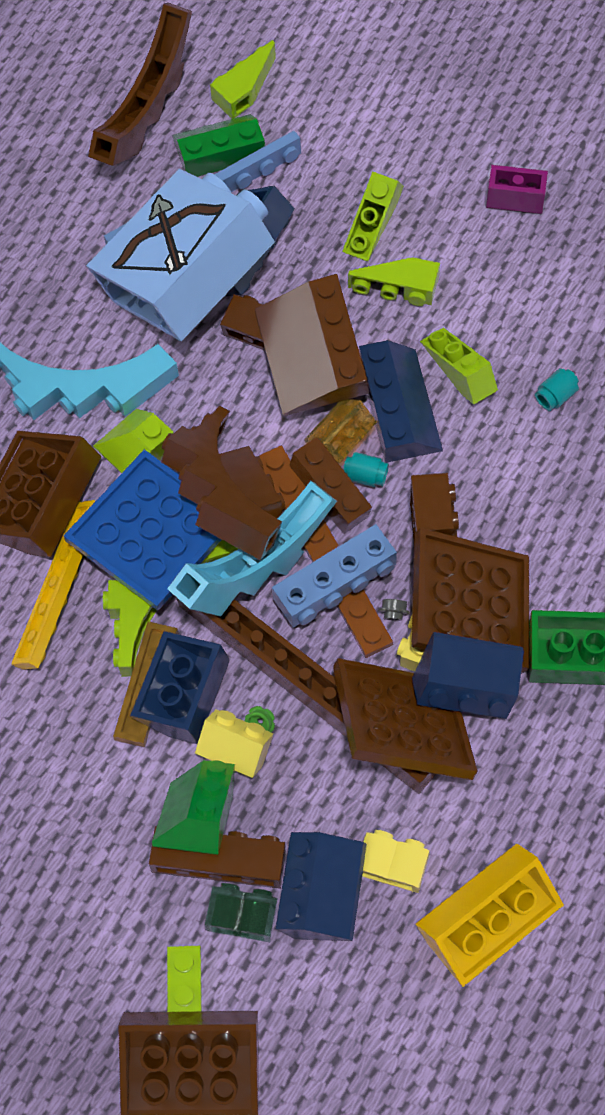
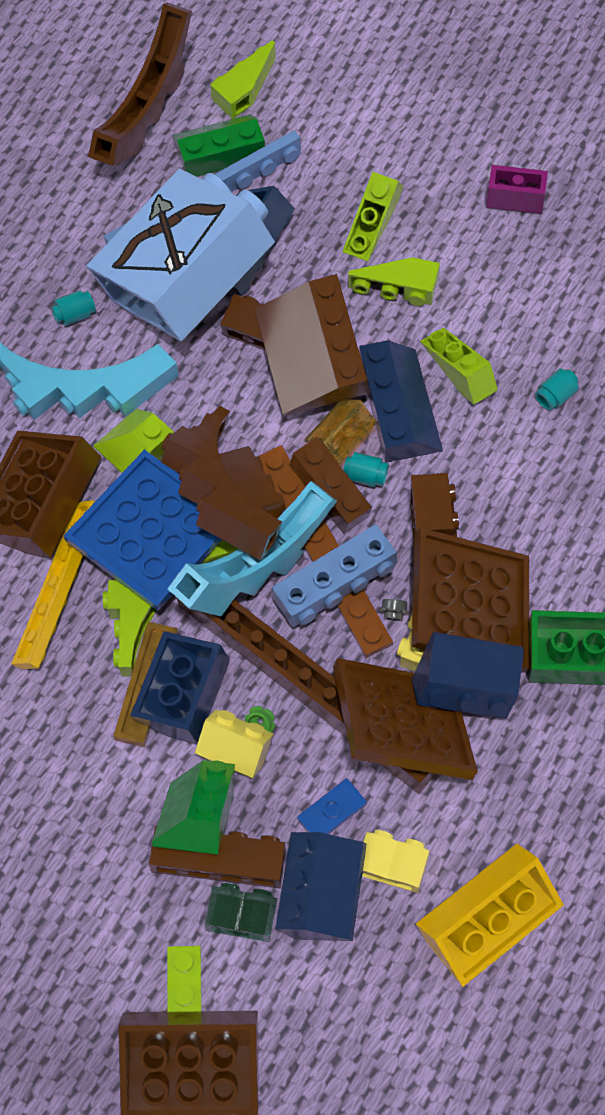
(73, 307): none -> teal brick
(332, 809): none -> blue plate

